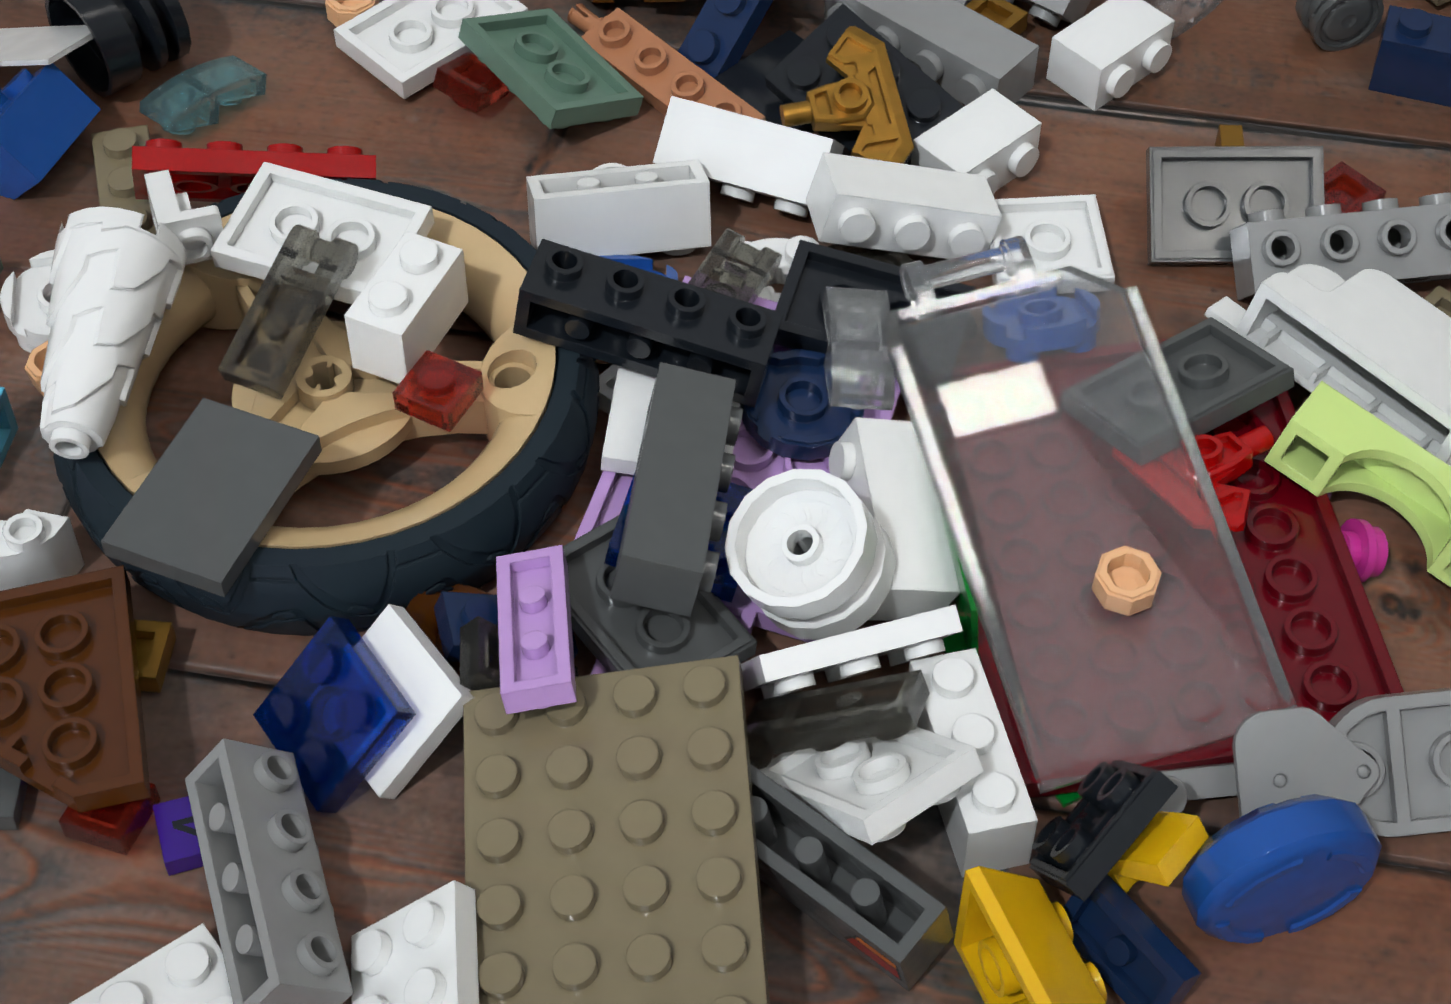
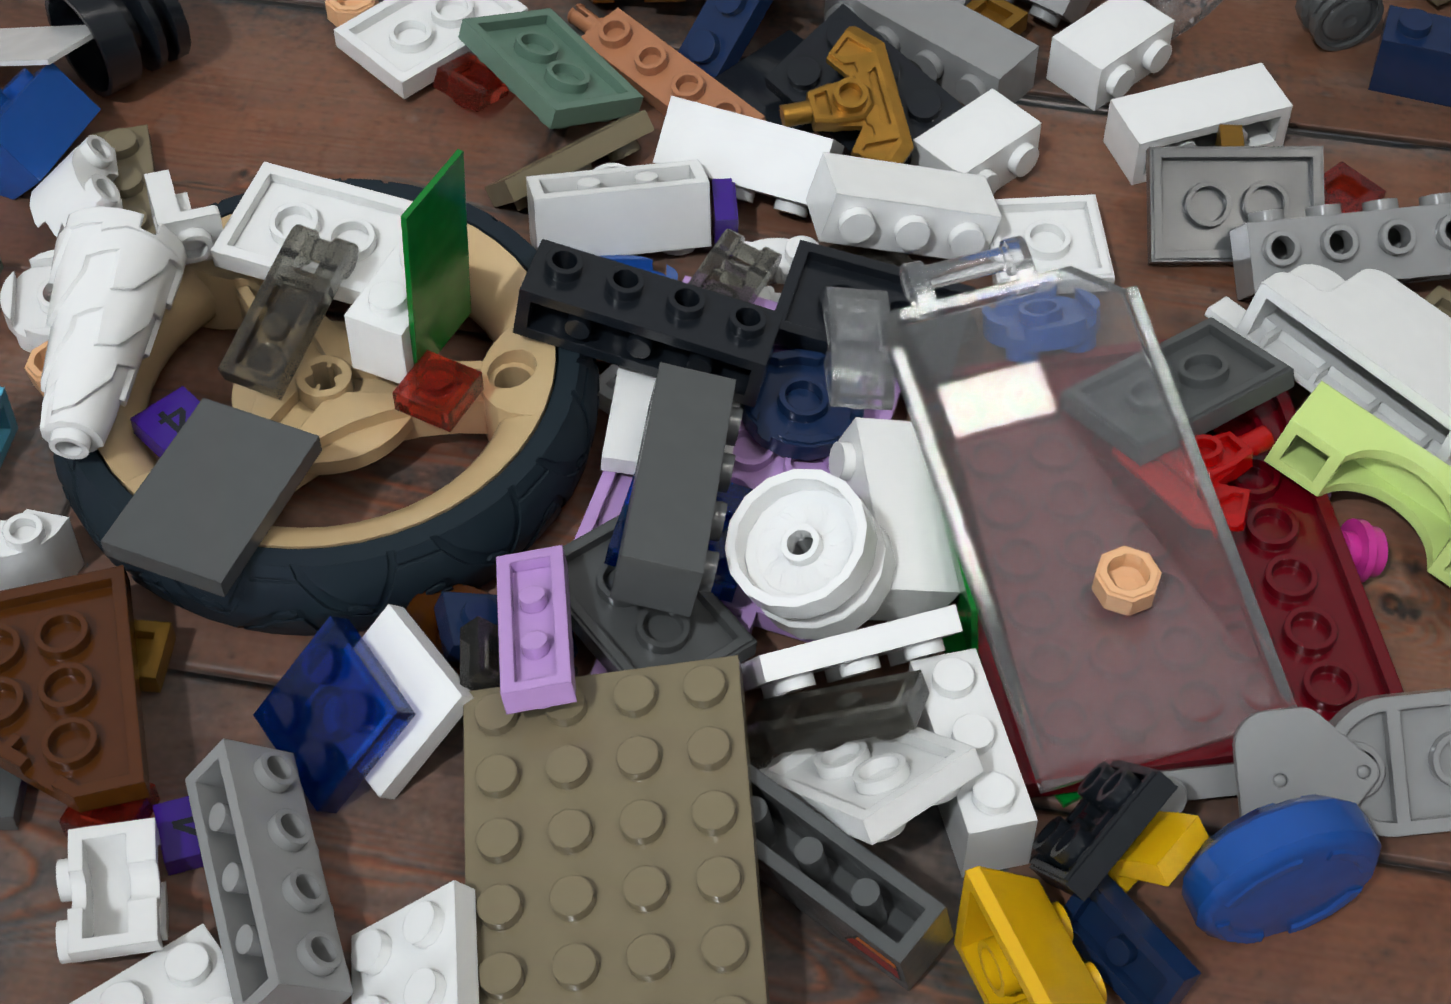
(77, 183): none -> white cylinder
(113, 892): none -> white cylinder
(164, 419): none -> dark purple tile
(196, 94): clear light blue slope -> none
(228, 170): red plate -> none
(437, 259): none -> green piece
(614, 140): none -> dark tan plate
(724, 207): none -> dark purple tile
(1191, 115): none -> white brick

